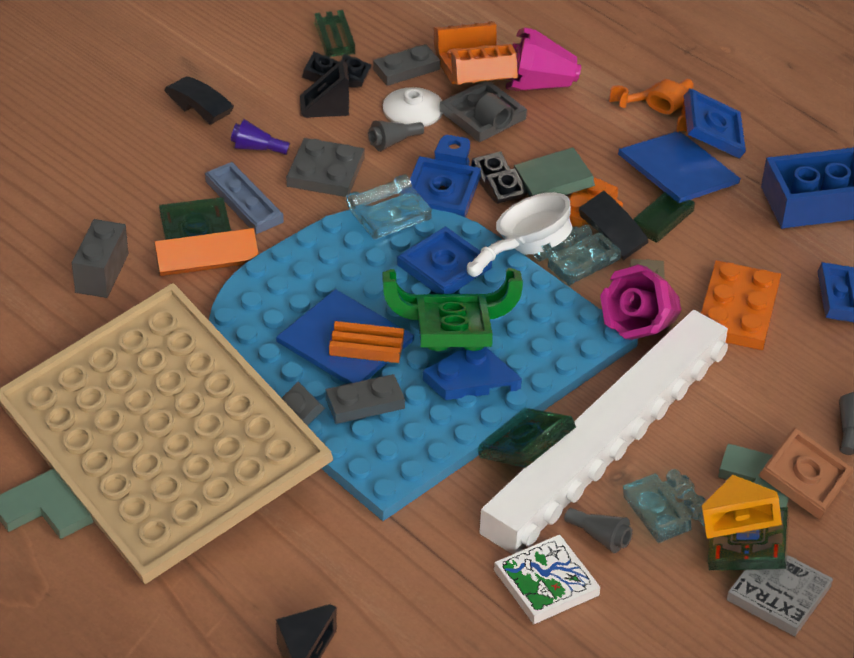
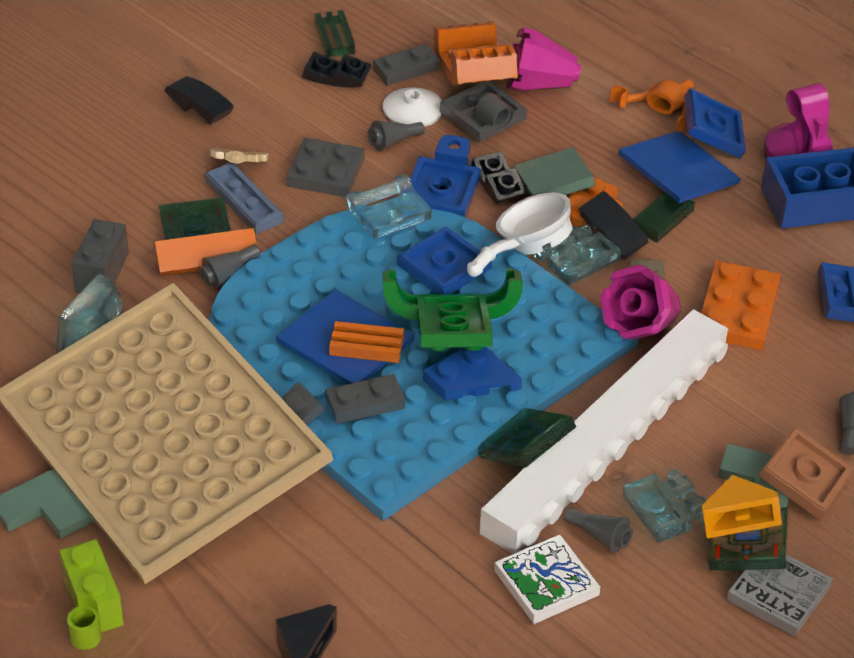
(88, 311): none -> clear light blue slope
(92, 594): none -> lime hinge
(221, 267): none -> dark grey cone
(237, 156): none -> tan animal
(253, 138): dark purple cone -> none
(328, 94): black slope -> none
(809, 130): none -> dark pink piece

